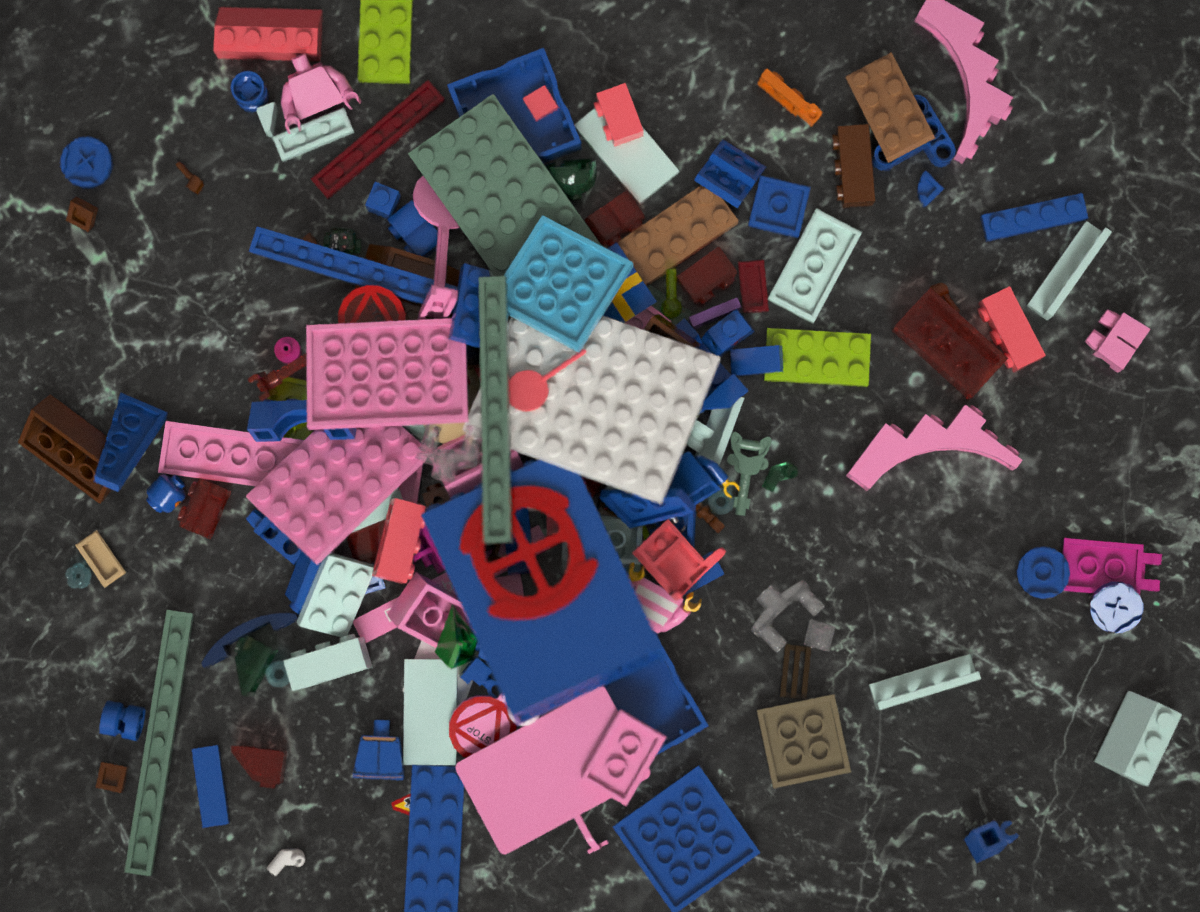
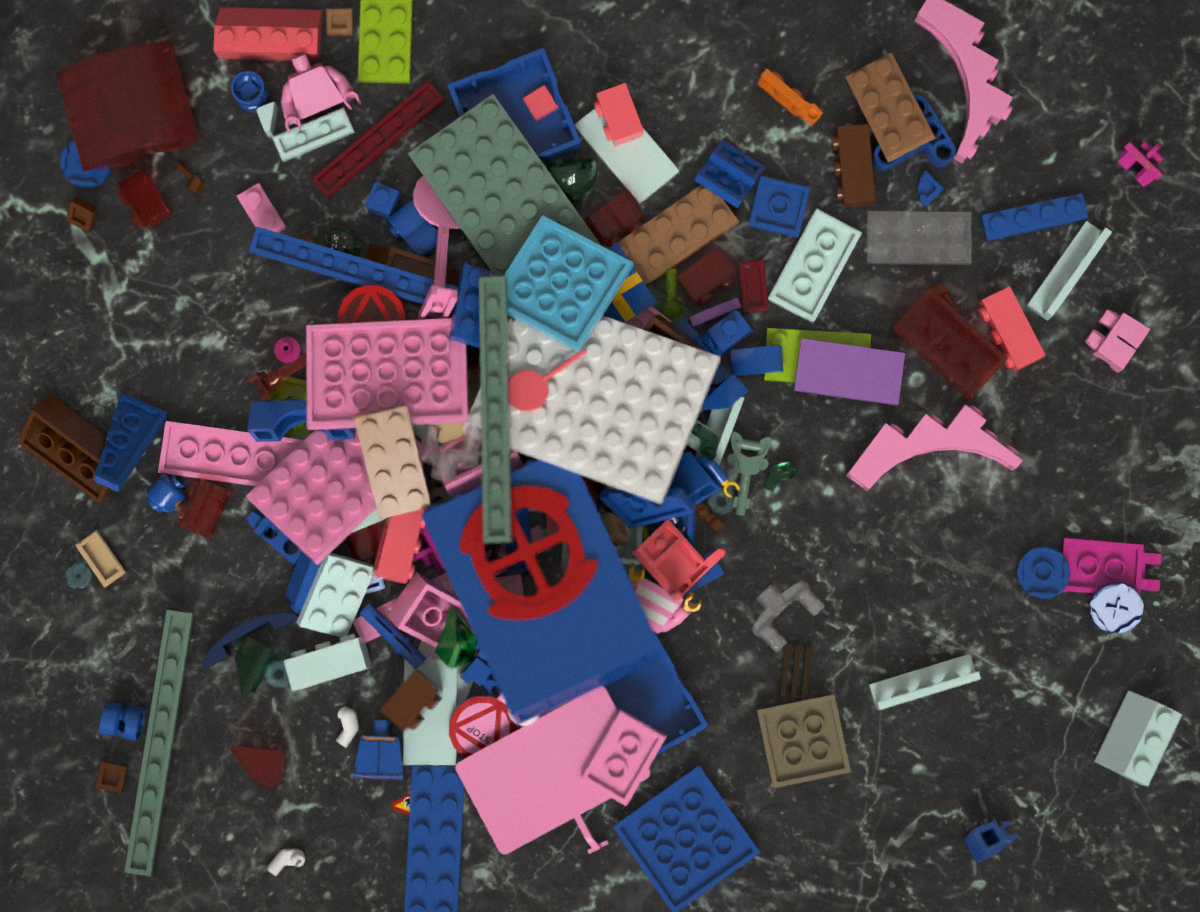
(127, 105): none -> clear red slope
(144, 200): none -> clear red brick
(210, 786): blue tile -> none
(261, 209): none -> bright pink plate
(339, 22): none -> medium nougat tile
(350, 725): none -> white arm
(392, 461): none -> plate
(411, 701): none -> reddish brown brick
(415, 657): none -> blue pin
(616, 529): none -> medium nougat tile
(708, 441): none -> clear green arm
(819, 635): clear tile -> none
(849, 372): none -> medium lavender tile
(918, 238): none -> clear plate
(1149, 171): none -> dark pink hips

